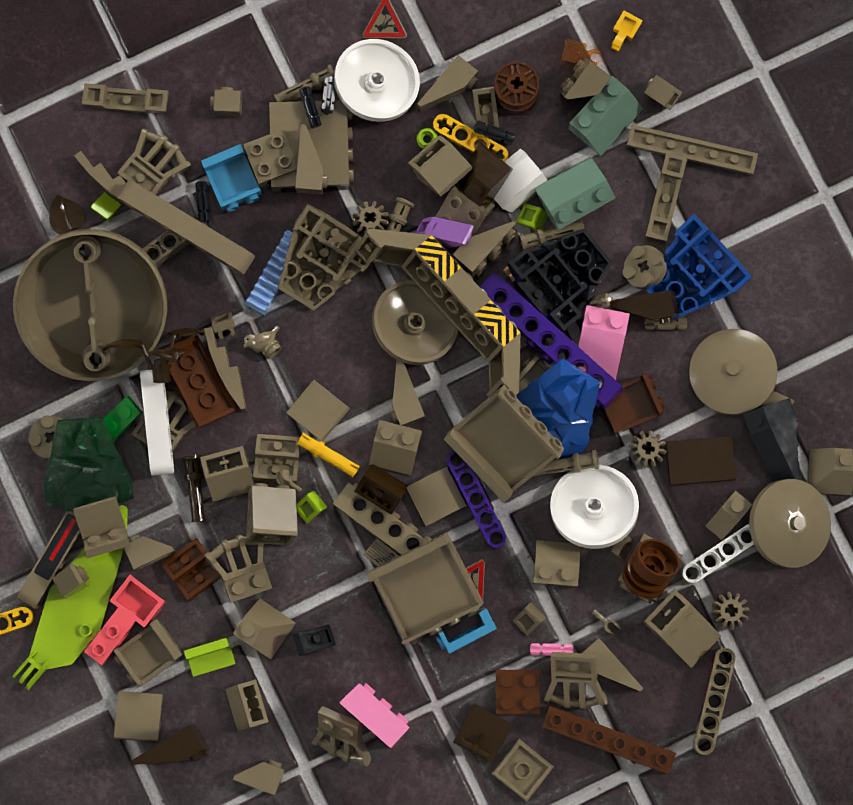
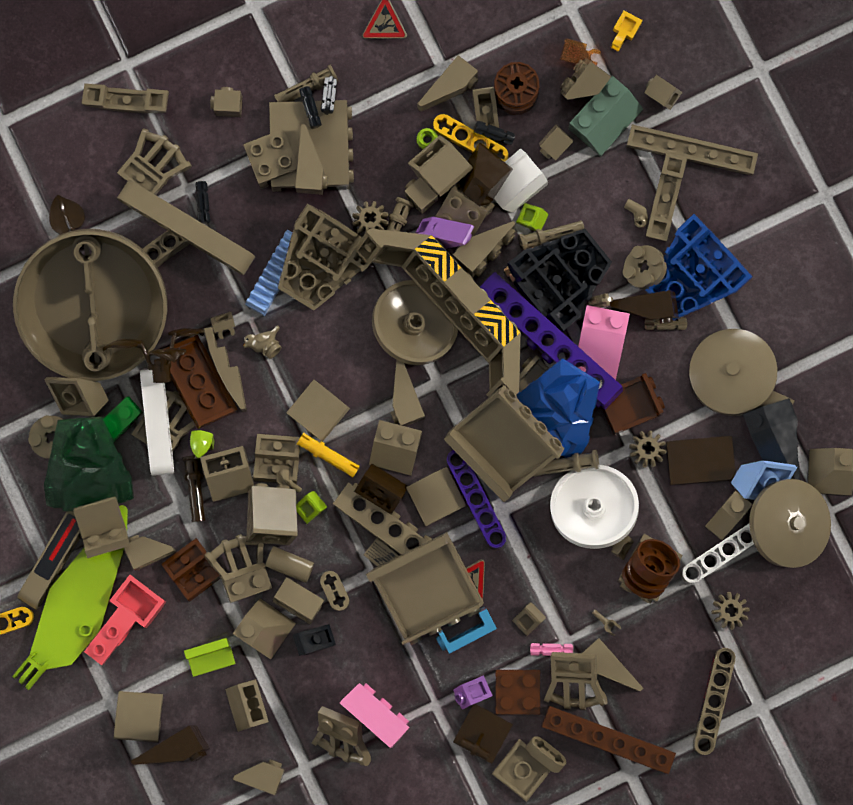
(71, 580): dark tan slope -> none
(77, 395): none -> dark tan slope
(101, 176): dark tan slope -> none
(106, 207): lime slope -> none
(148, 653): dark tan panel -> none
(201, 442): none -> lime plate
(231, 178): dark azure panel -> none
(289, 564): none -> dark tan pin
(298, 601): none -> dark tan hinge
(330, 593): none -> dark tan beam
(376, 80): white dish -> none
(420, 194): none -> dark tan brick
(472, 692): none -> medium lavender bracket
(546, 754): none -> dark tan beam
(555, 143): none -> dark tan brick
(556, 564): dark tan slope -> none
(574, 193): sand green slope -> none
(639, 213): none -> dark tan arm
(682, 628): dark tan slope -> none
(755, 476): none -> light blue slope

